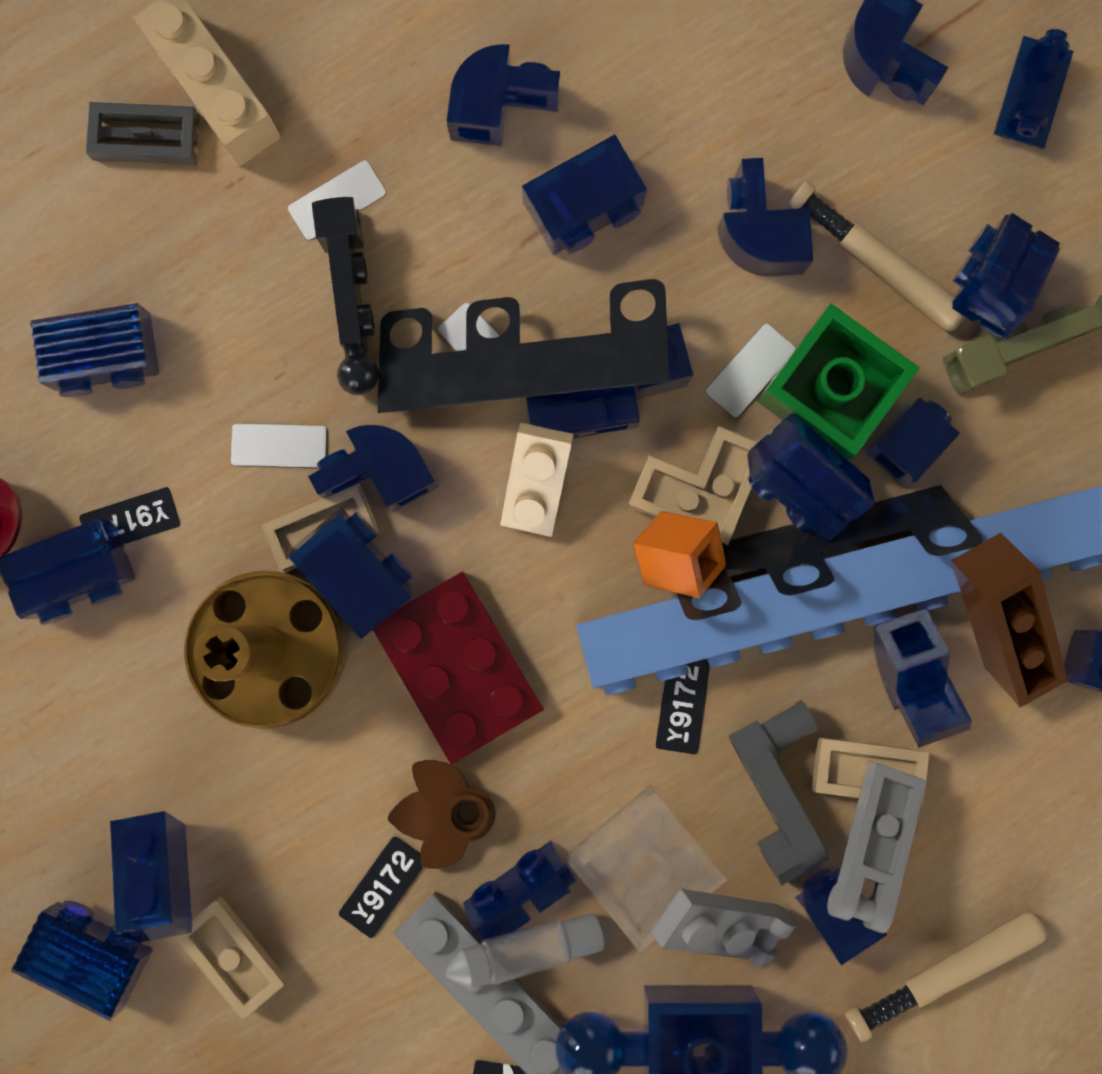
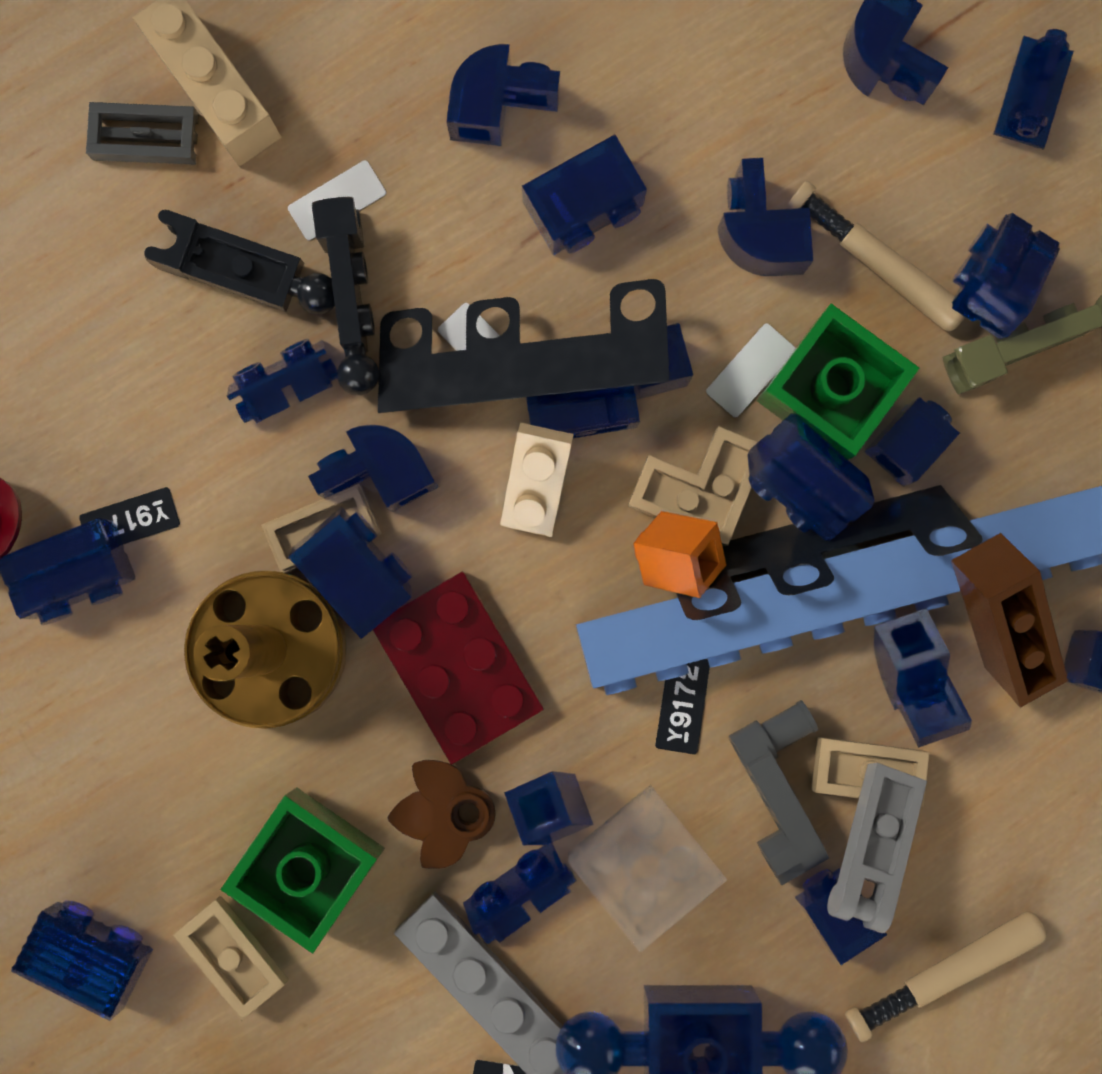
(95, 349): clear blue brick -> none
(150, 877): clear blue brick -> none
(239, 266): none -> black plate
(263, 386): none -> clear blue hinge
(277, 445): white sticker -> none
(302, 869): none -> green brick
(382, 887): black sticker -> none
(529, 951): piece -> none
(548, 808): none -> clear blue brick
(723, 926): light grey plate -> none

